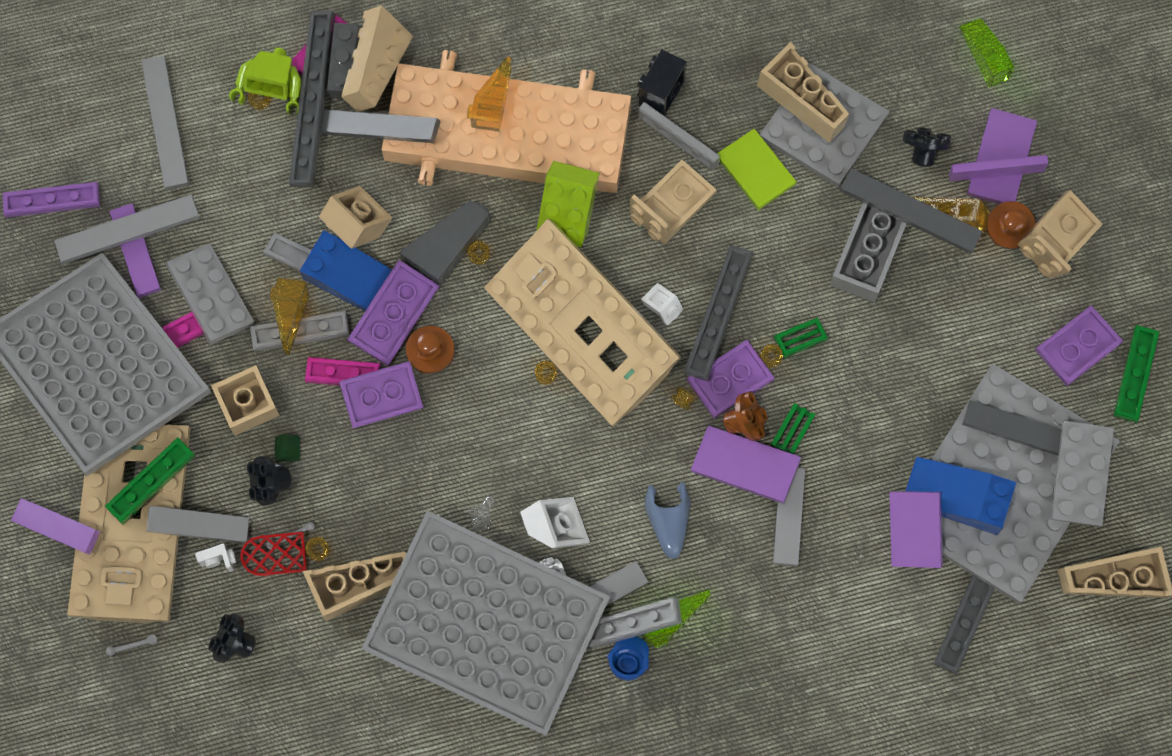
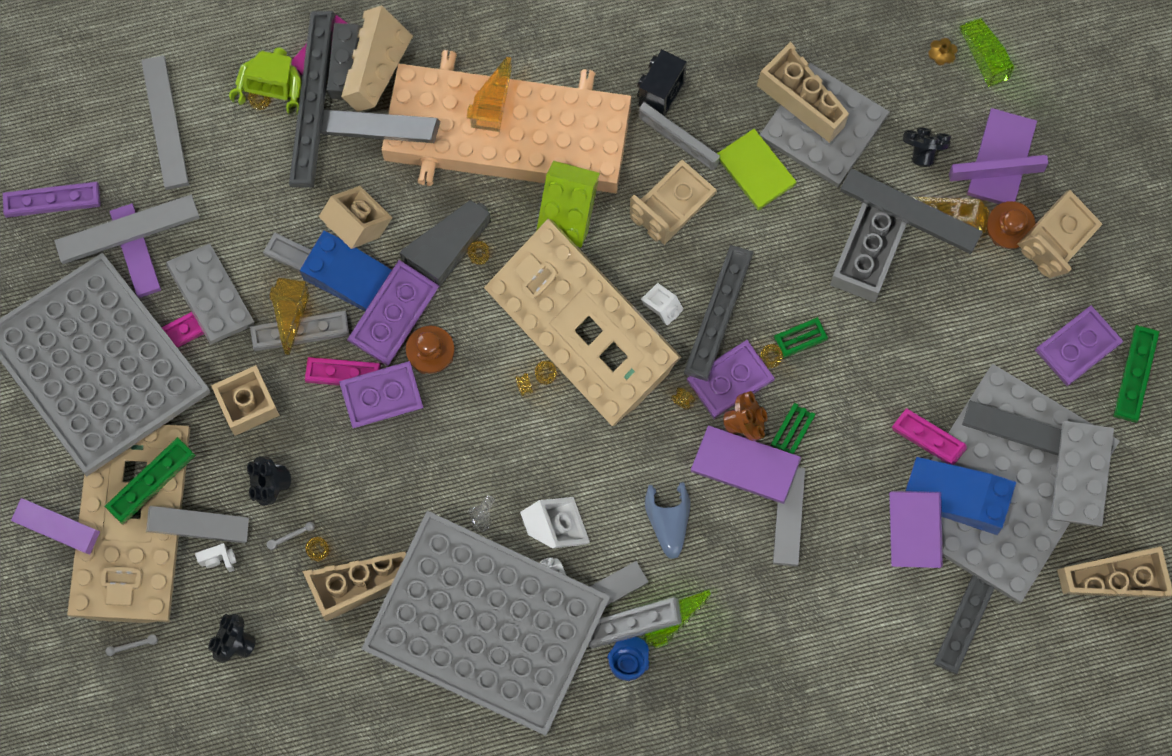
(268, 555): red window -> none
(287, 448): dark green slope -> none
(523, 384): none -> clear yellow bush
(929, 437): none -> dark pink tile
(940, 54): none -> pearl gold plant

